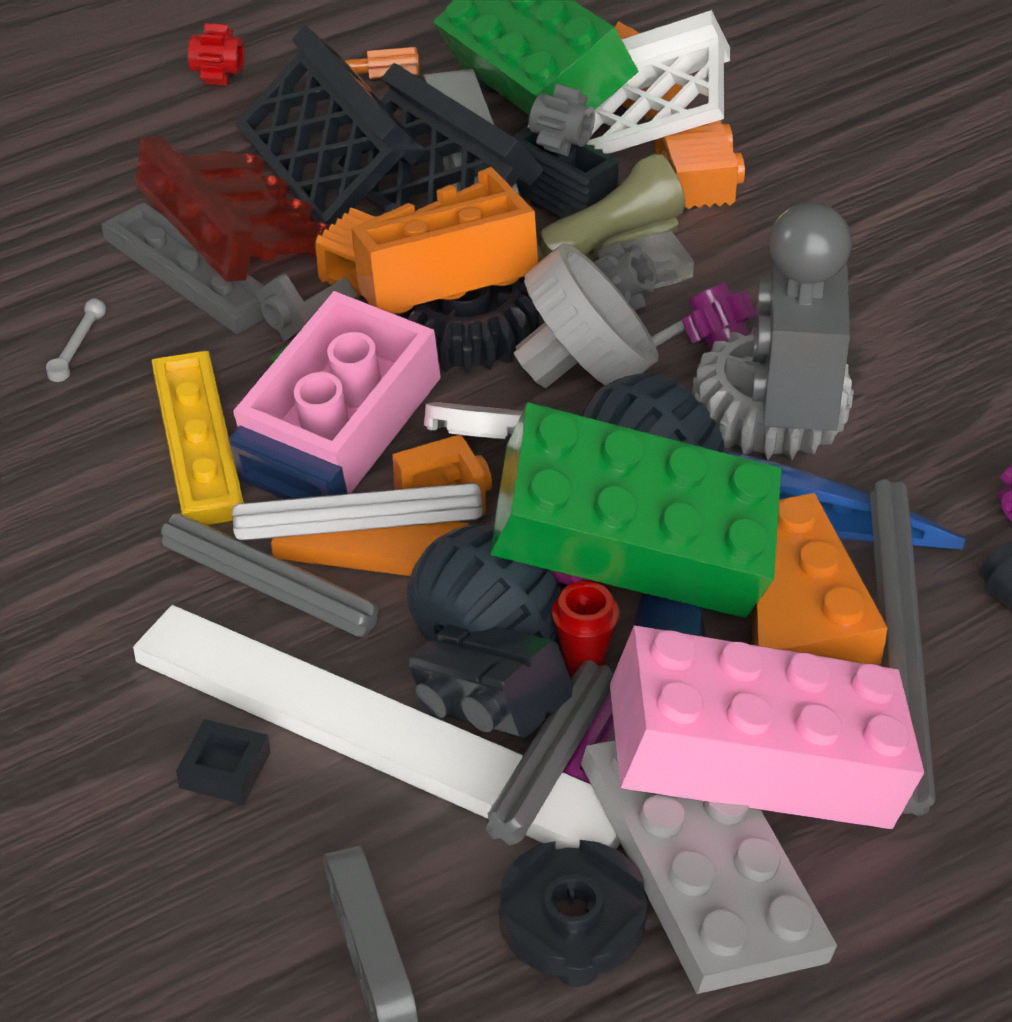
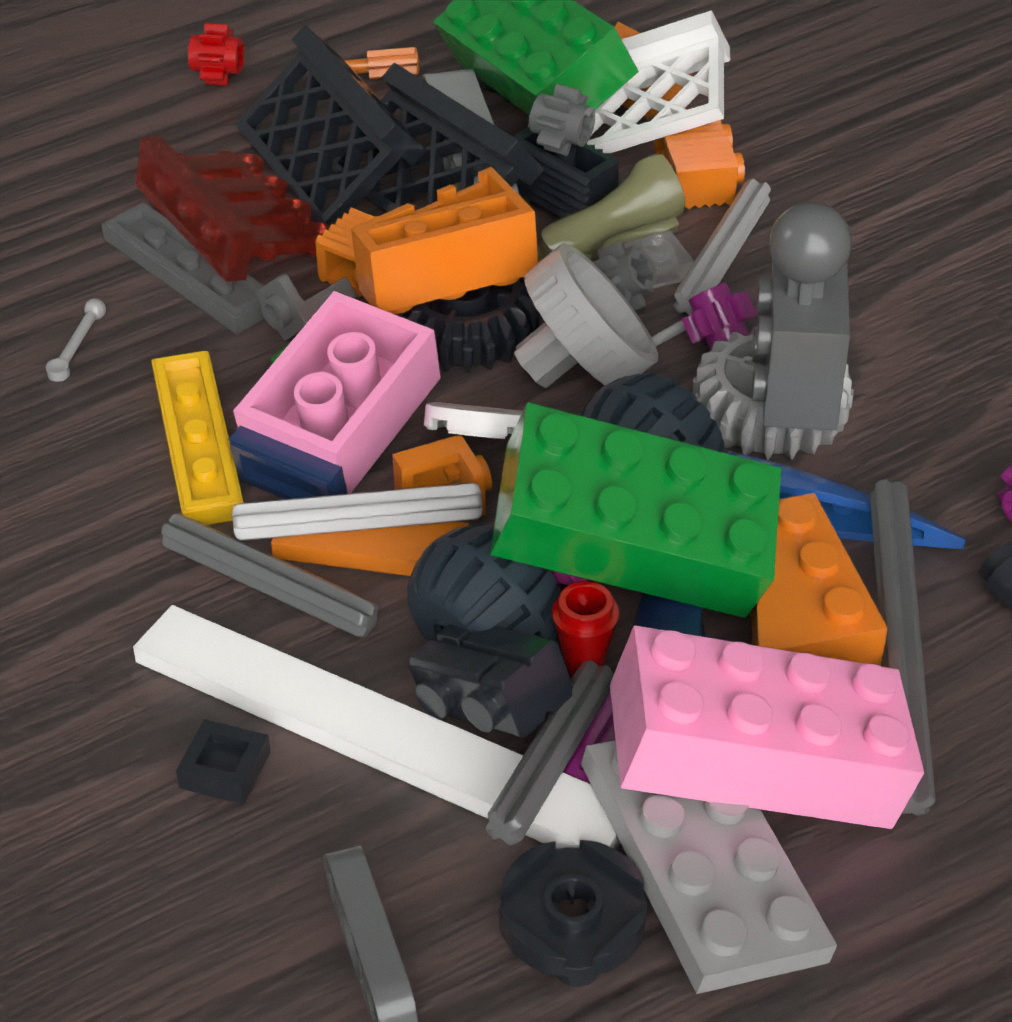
(723, 243): none -> light grey axle

